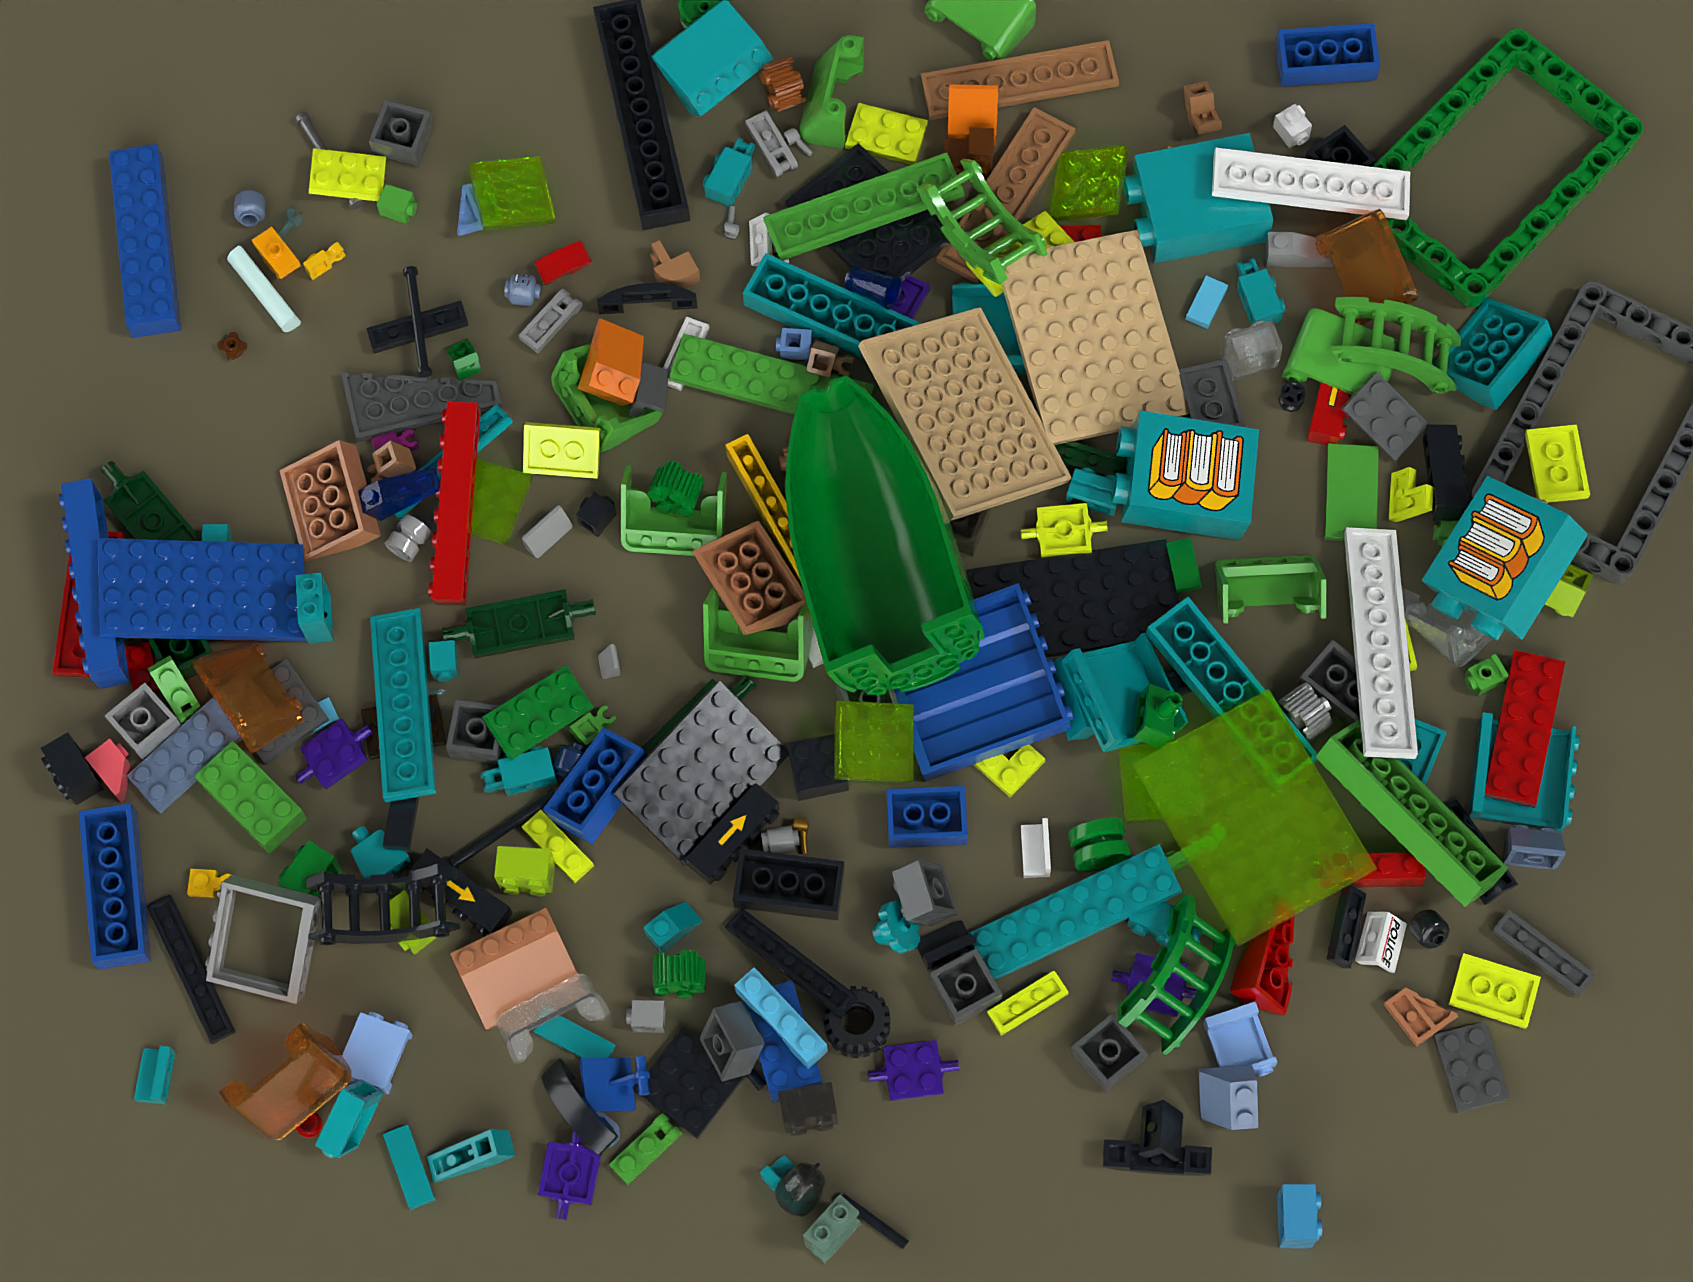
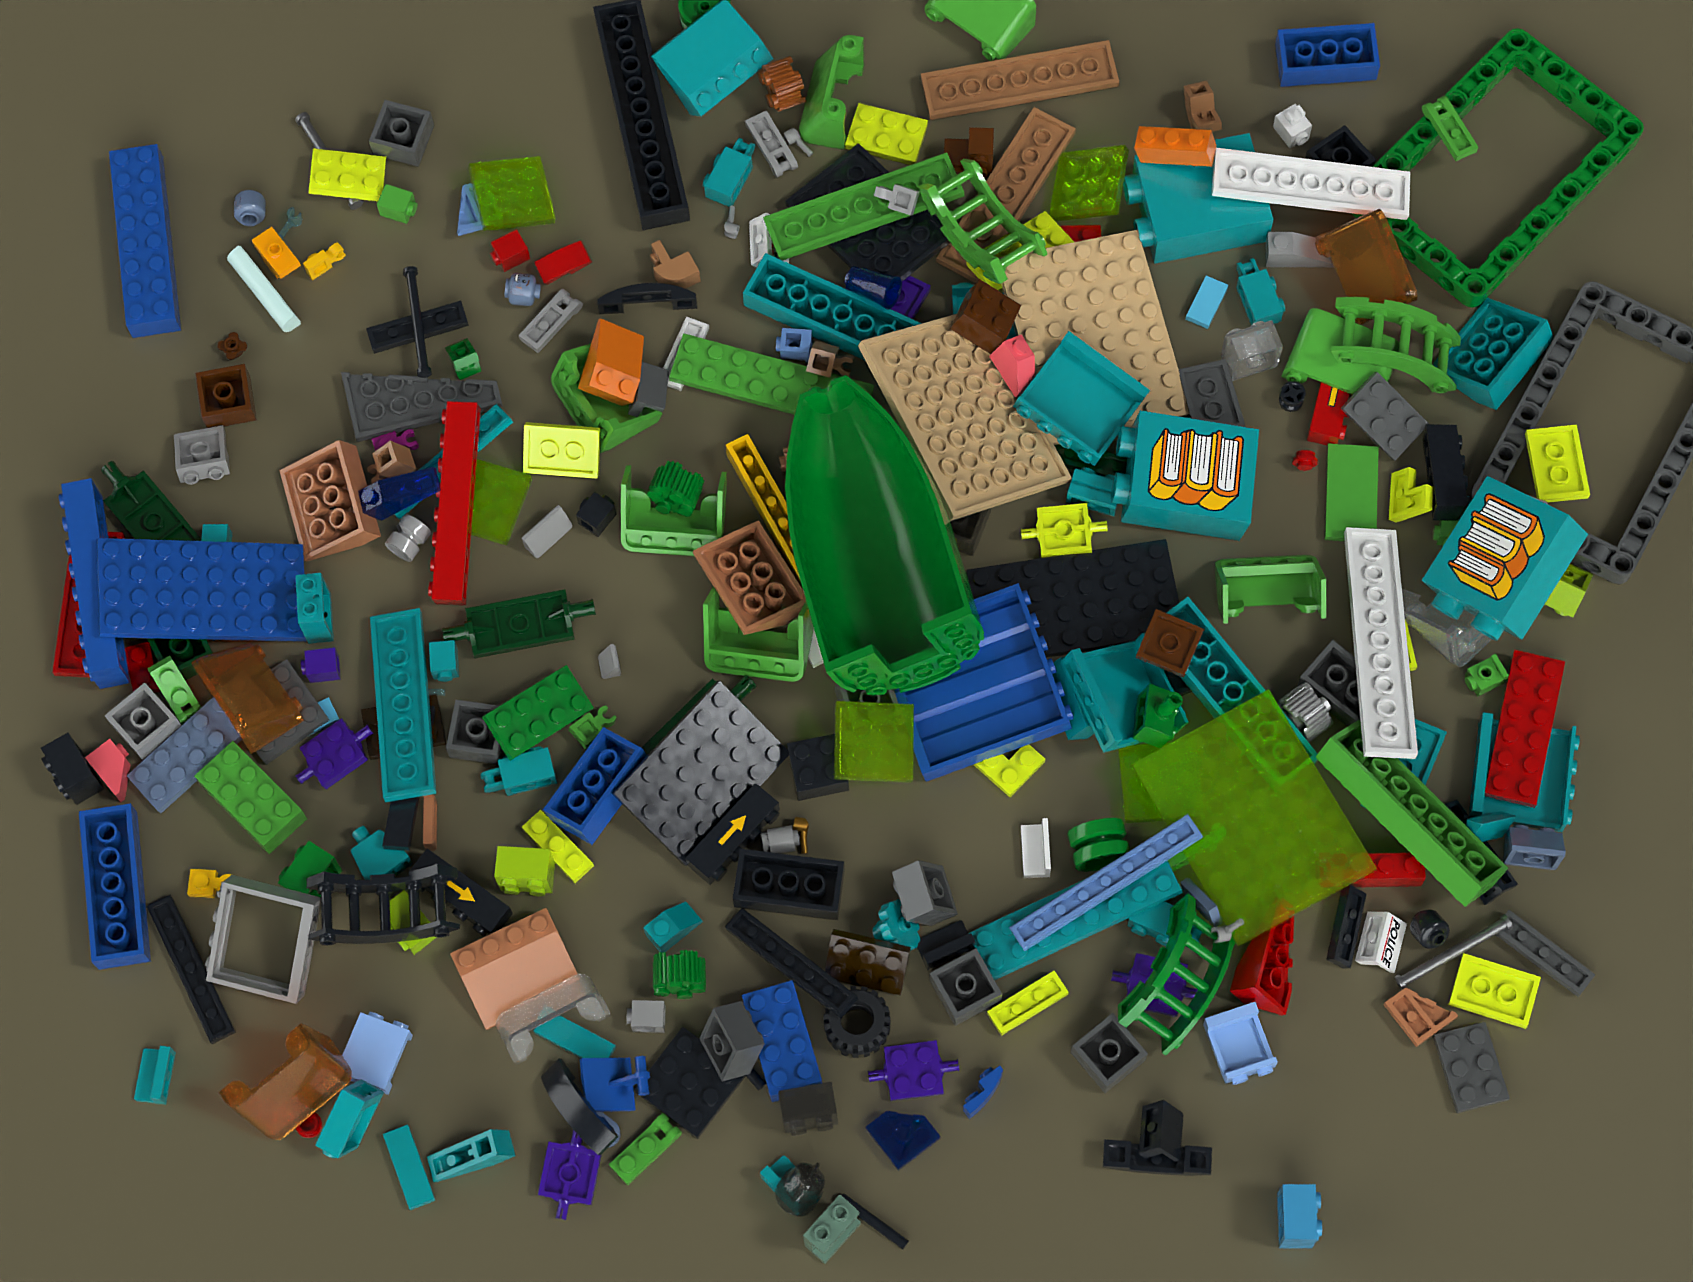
(201, 455): none -> light grey plate
(226, 396): none -> reddish brown brick
(321, 665): none -> dark purple brick
(430, 822): none -> nougat tile
(500, 831): black bar -> none
(509, 251): none -> red brick
(567, 758): dark blue head -> none
(781, 1017): medium azure arch -> none
(867, 961): none -> dark brown plate
(901, 198): none -> light grey plate
(902, 1136): none -> clear blue plate
(927, 816): blue brick -> none
(972, 107): orange slope -> none
(985, 316): none -> reddish brown brick
(988, 1084): none -> blue slope
(1015, 364): none -> coral slope
(1081, 399): none -> teal panel
(1106, 882): none -> medium blue tile
(1169, 643): none -> reddish brown plate
(1175, 146): none -> orange brick
(1183, 565): green slope -> none
(1204, 904): none -> sand blue tile
(1225, 932): none -> light grey hand
(1229, 1096): sand blue slope -> none
(1305, 460): none -> red plate
(1450, 128): none -> bright green plate
(1451, 953): none -> flat silver bar
(1490, 825): none -> teal slope

